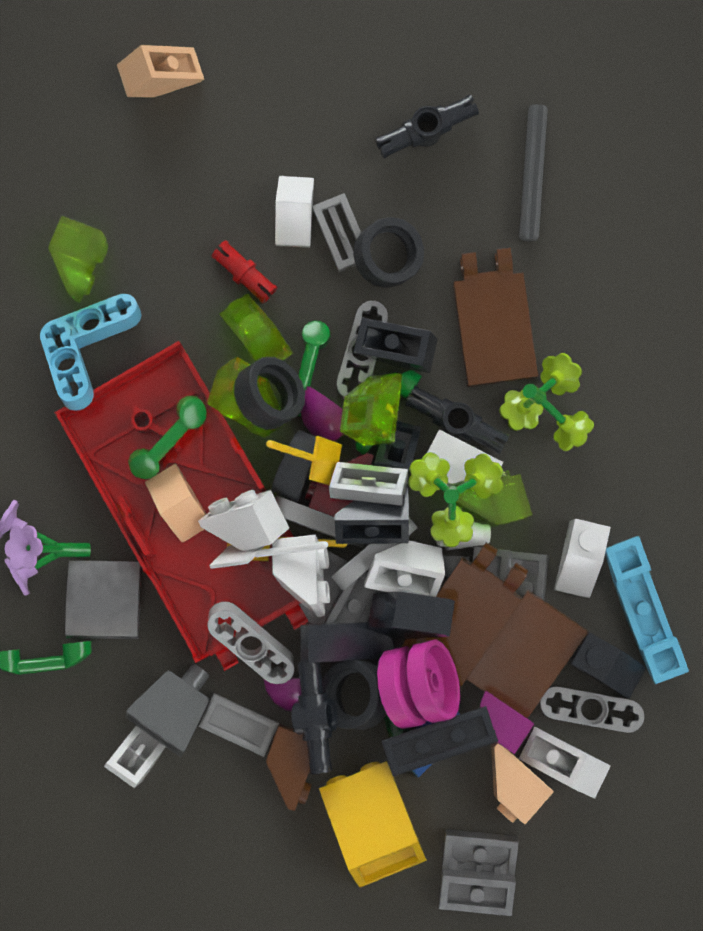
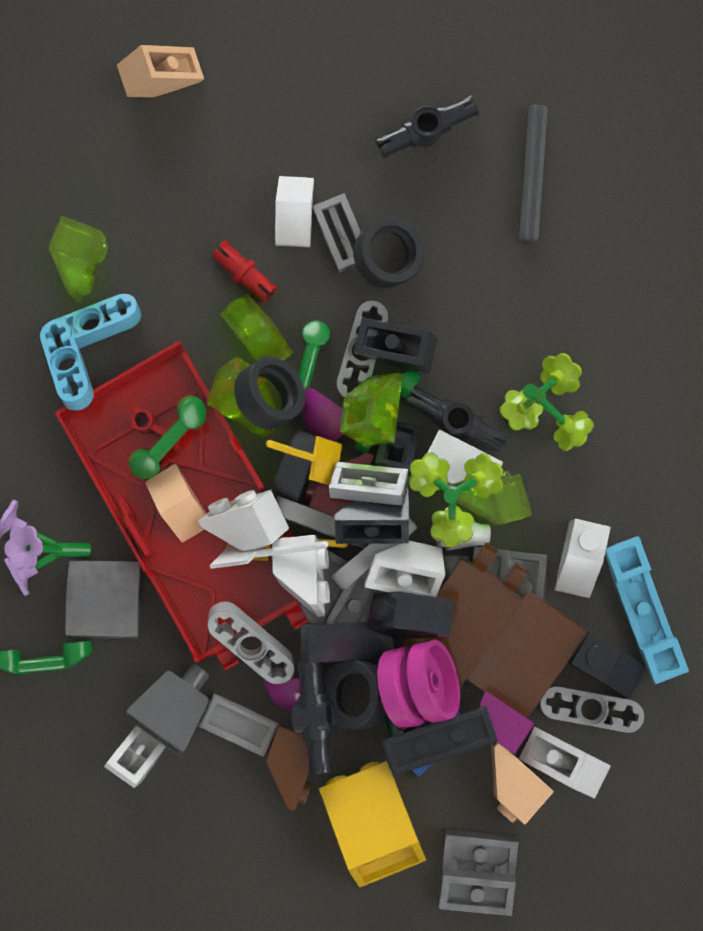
(494, 322): reddish brown tile -> none

